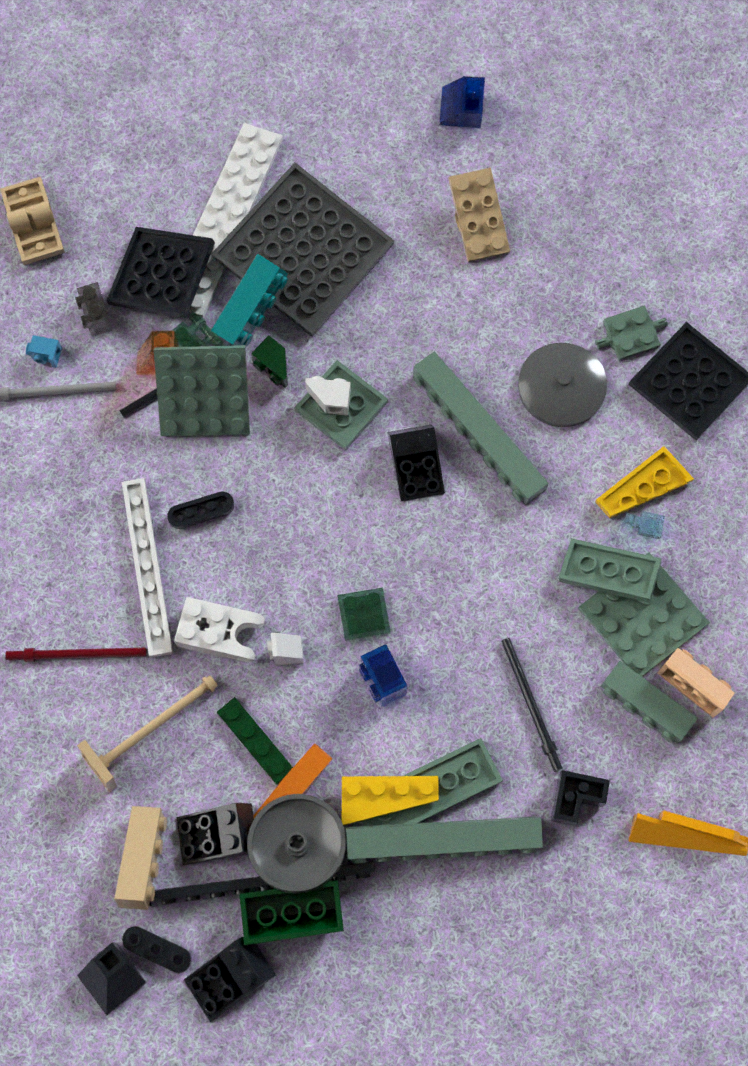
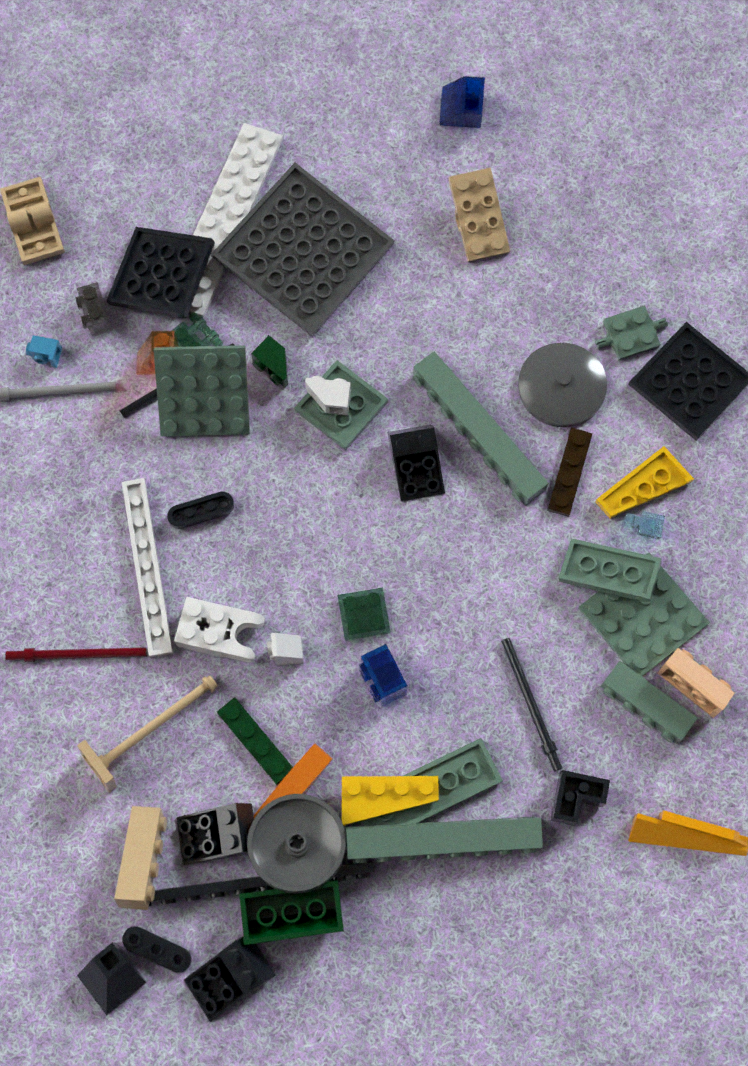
(250, 301): teal brick -> none
(570, 472): none -> dark brown plate

